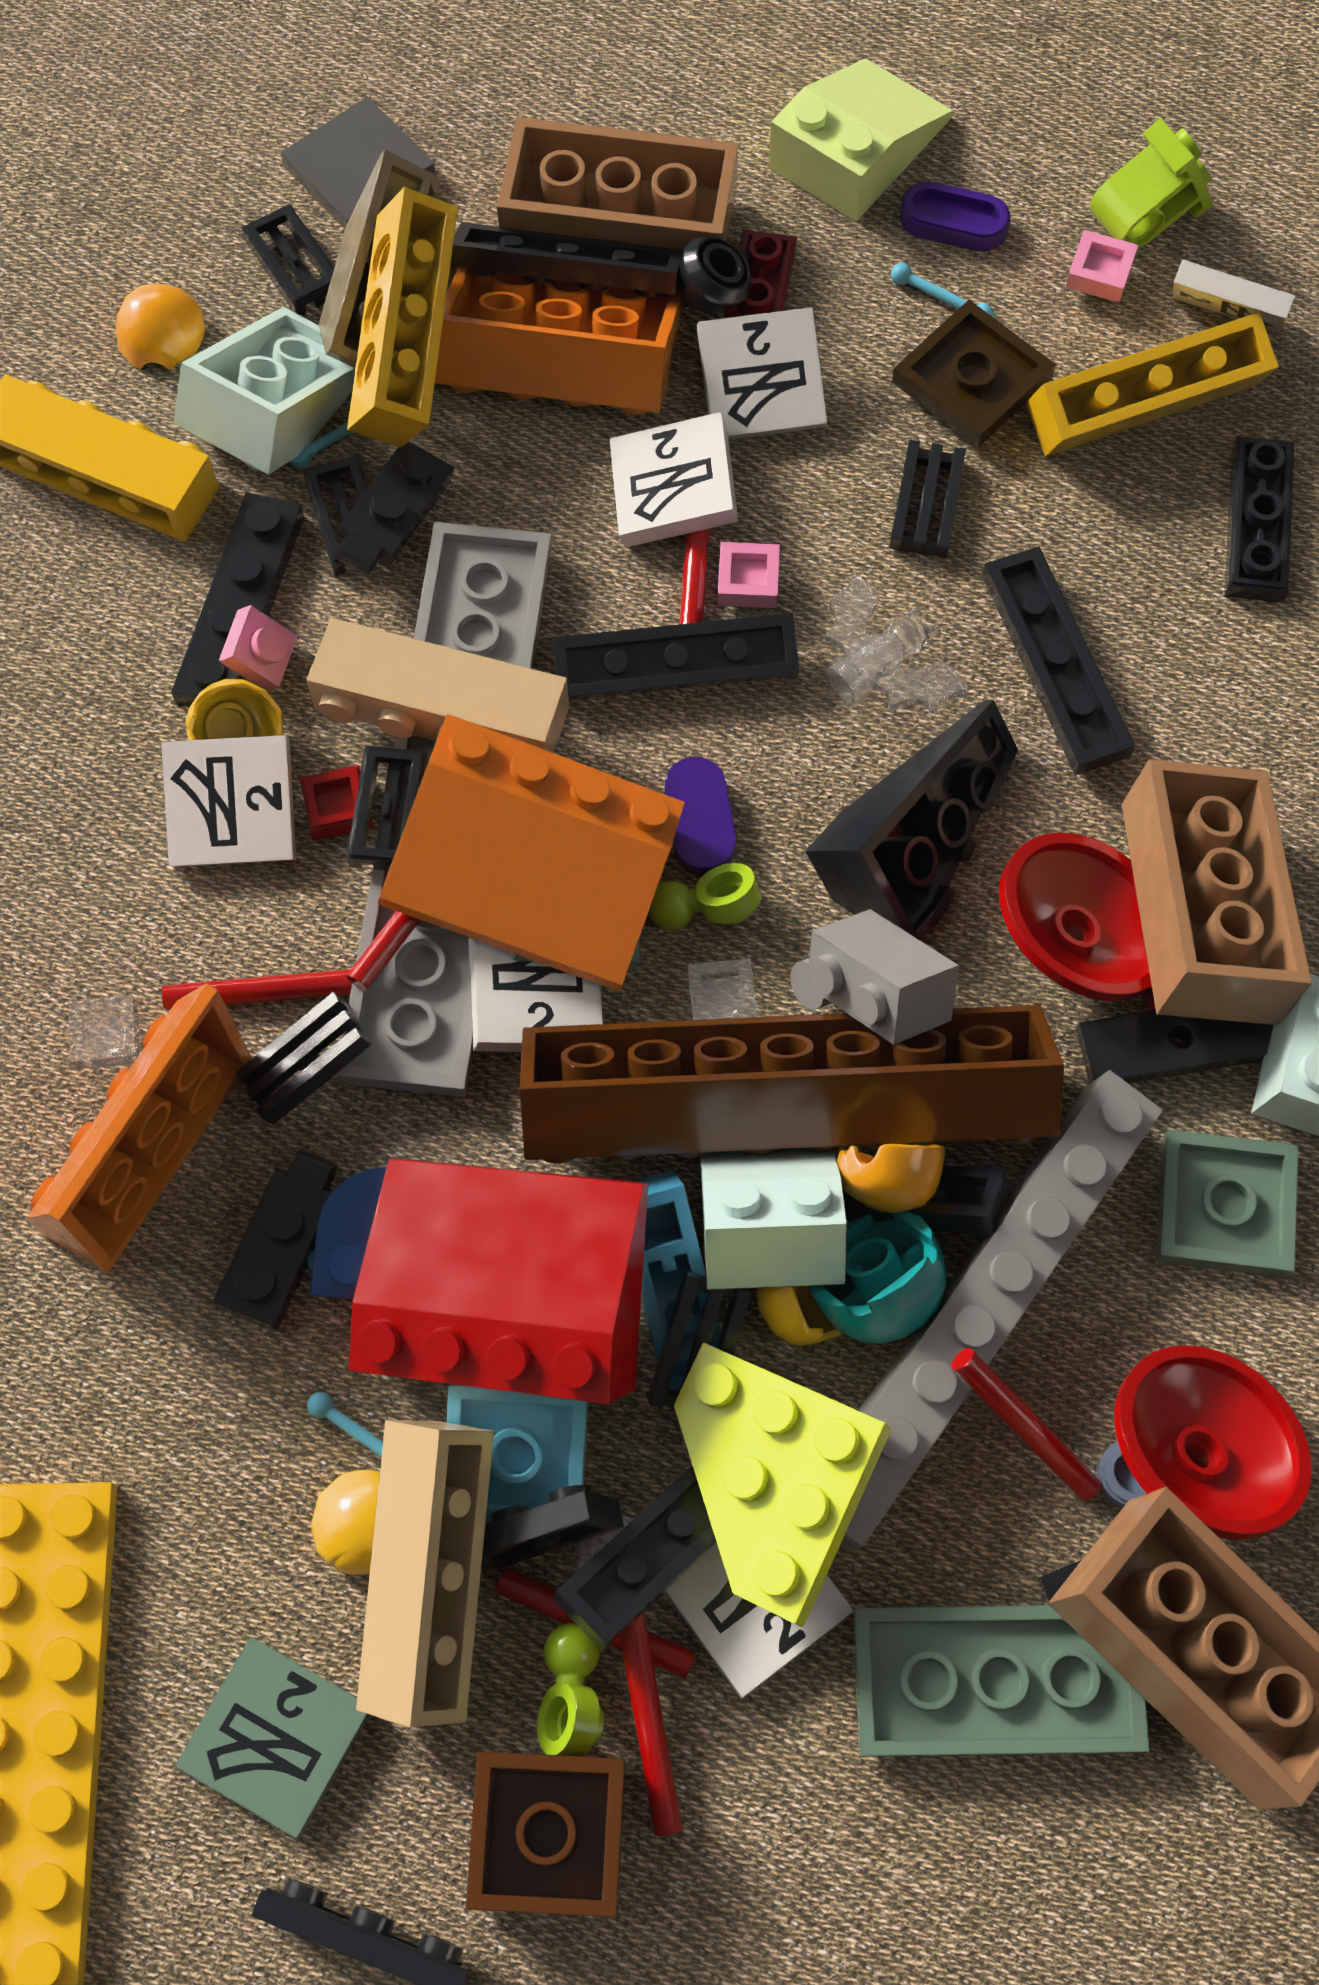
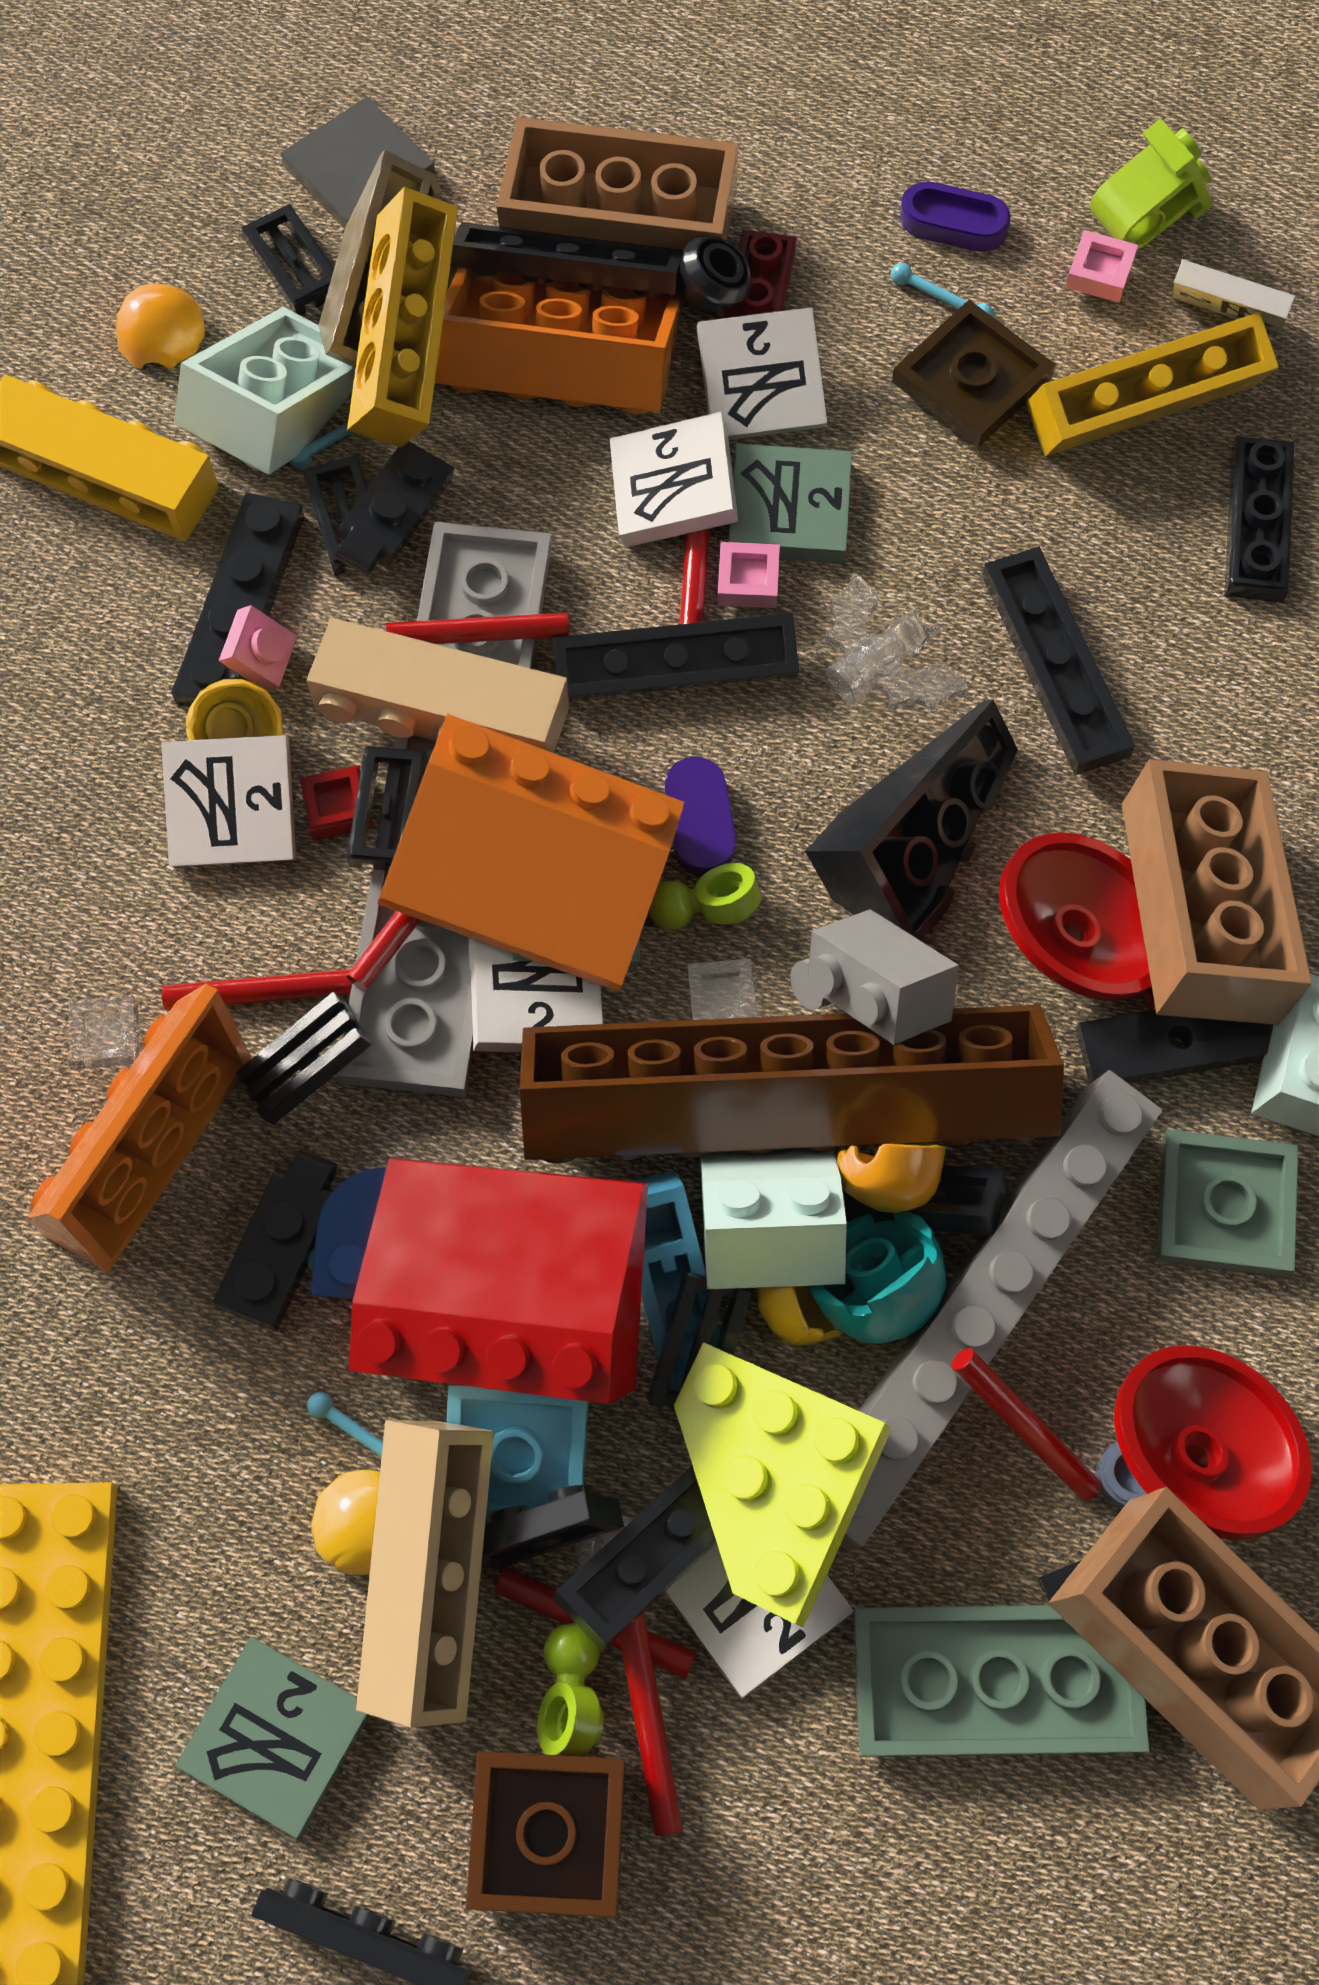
(484, 628): none -> red bar
(793, 500): none -> sand green tile
(853, 135): yellowish green slope -> none
(934, 460): black tile -> none

